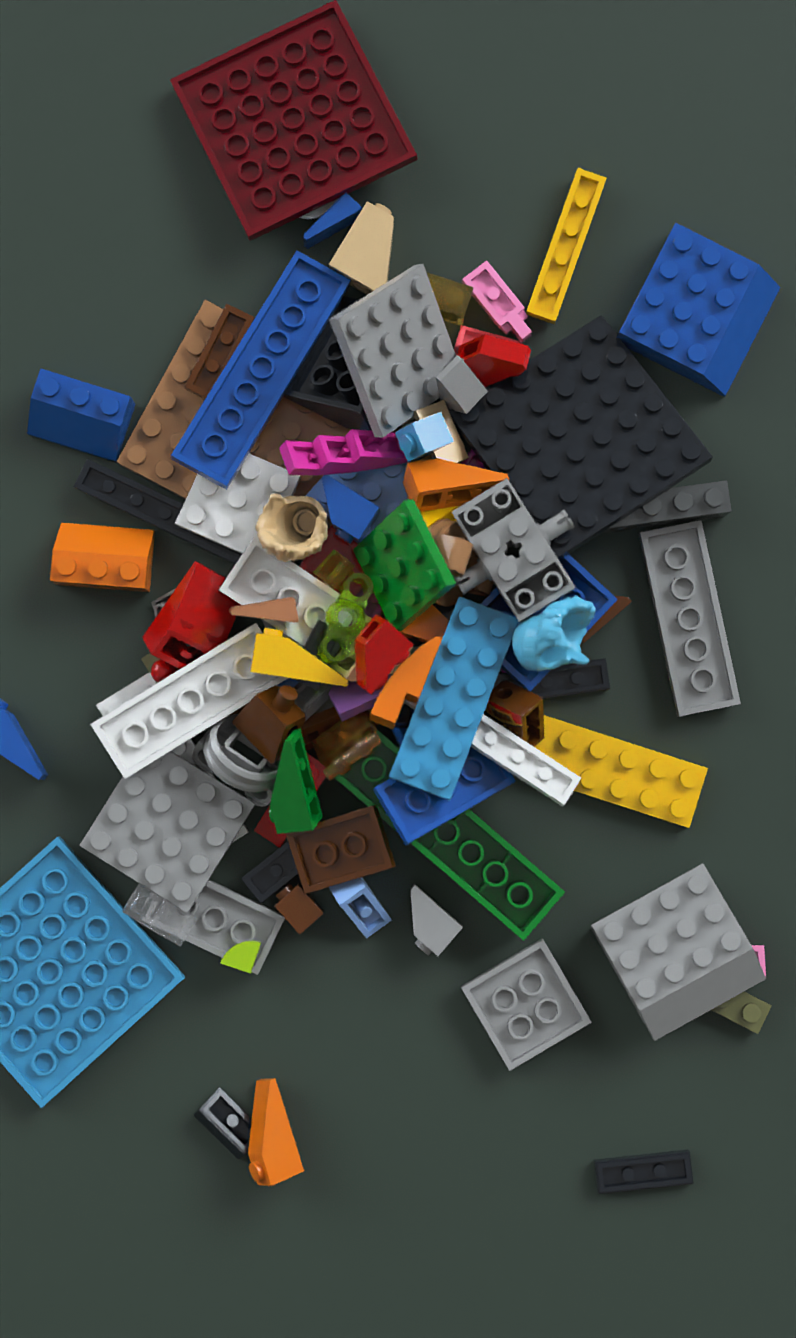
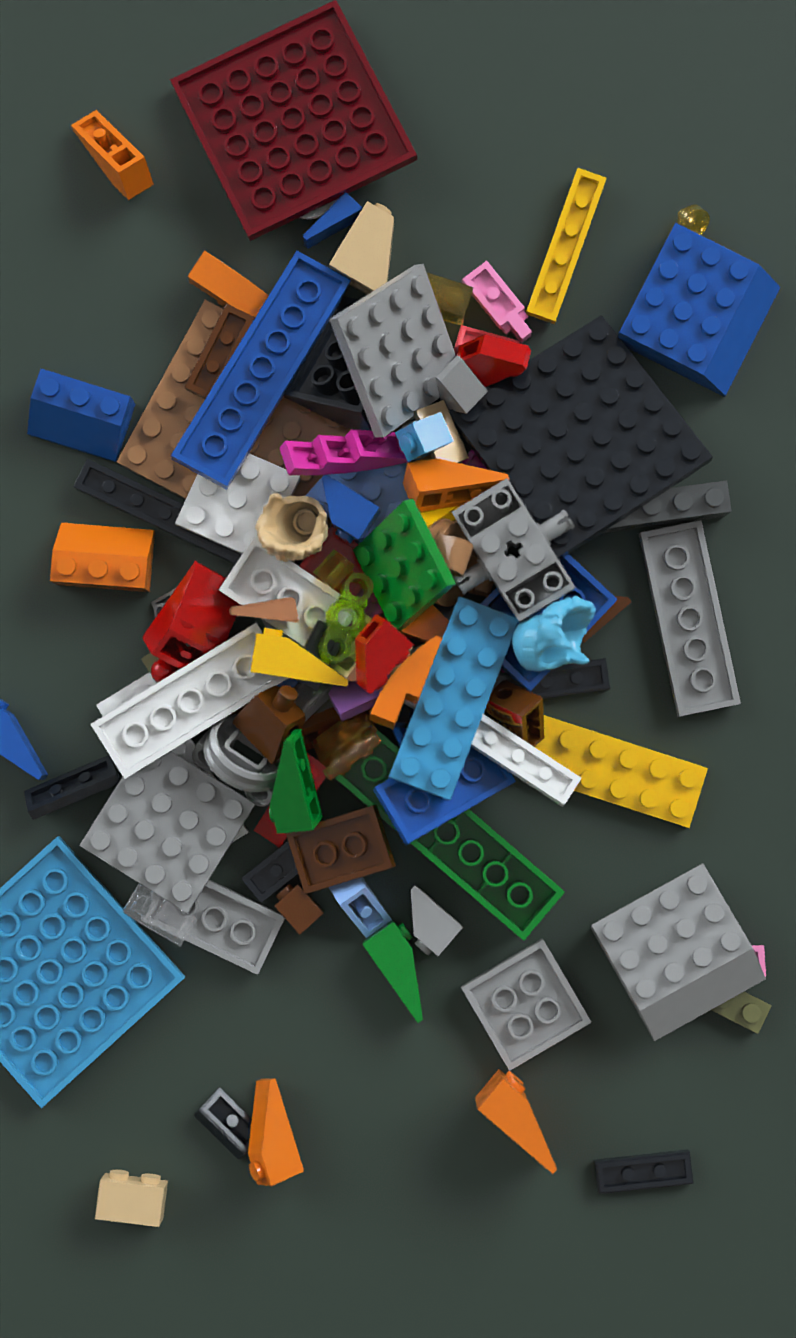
(71, 787): none -> black plate
(114, 154): none -> orange slope
(131, 1198): none -> tan brick
(226, 285): none -> orange slope
(242, 955): lime tile -> none
(395, 959): none -> green slope
(508, 1108): none -> orange slope
(694, 218): none -> clear yellow tile

